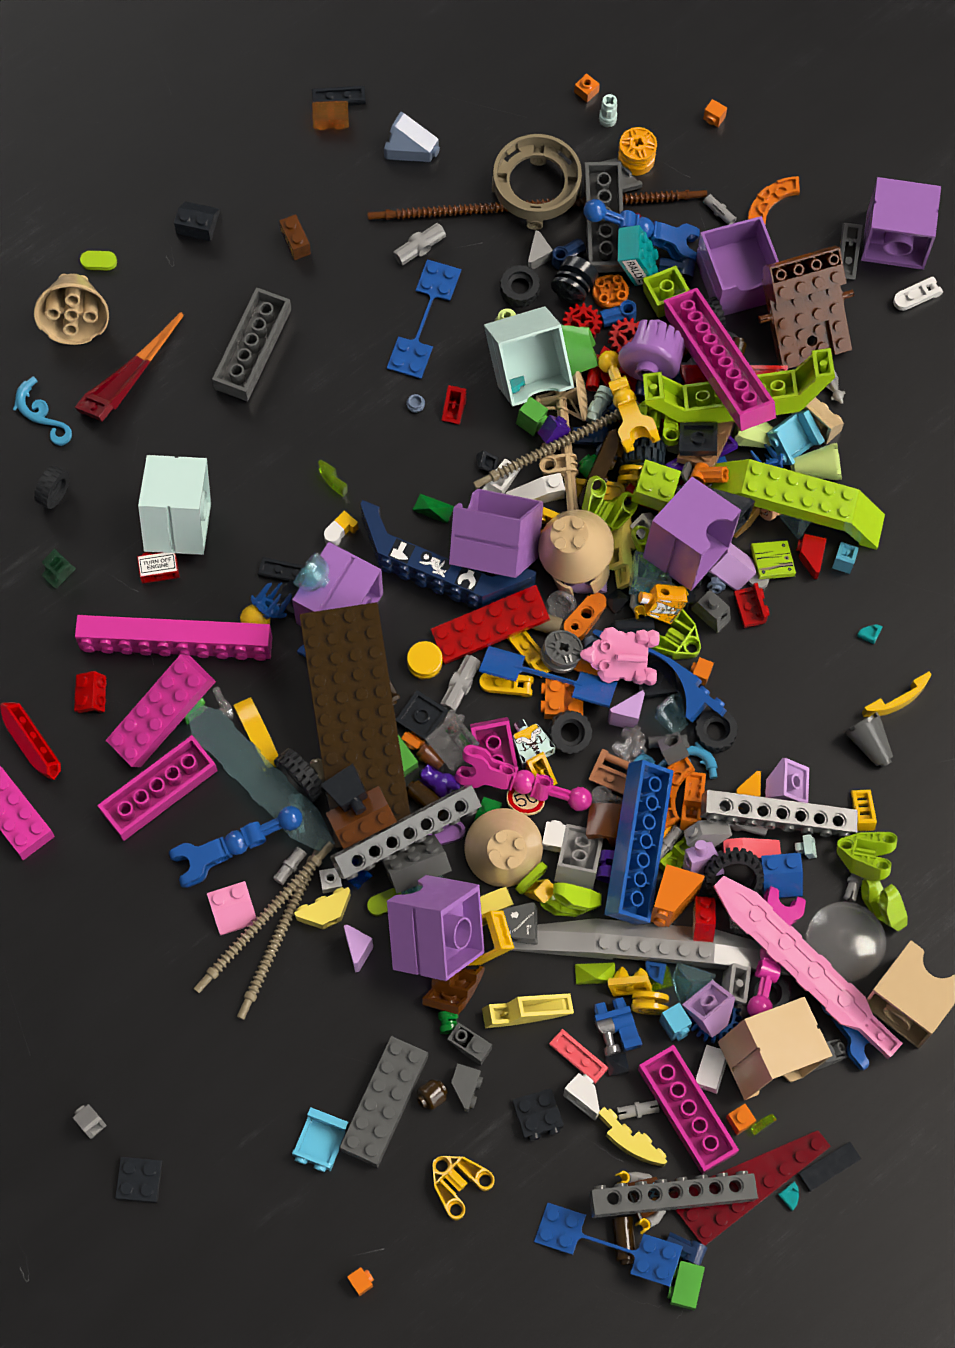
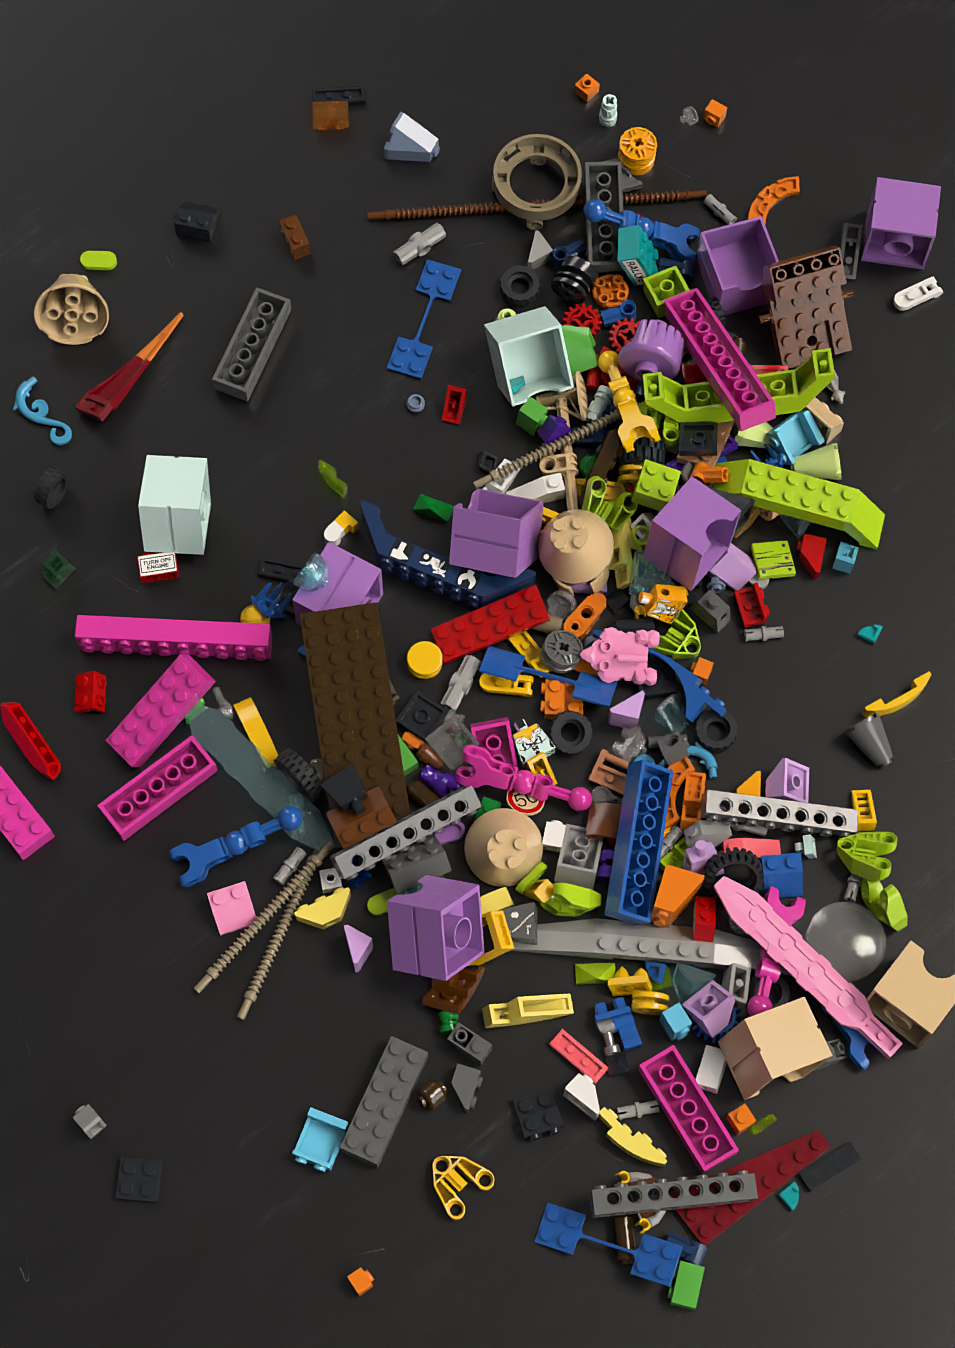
(689, 116): none -> clear tile
(763, 633): none -> light grey pin

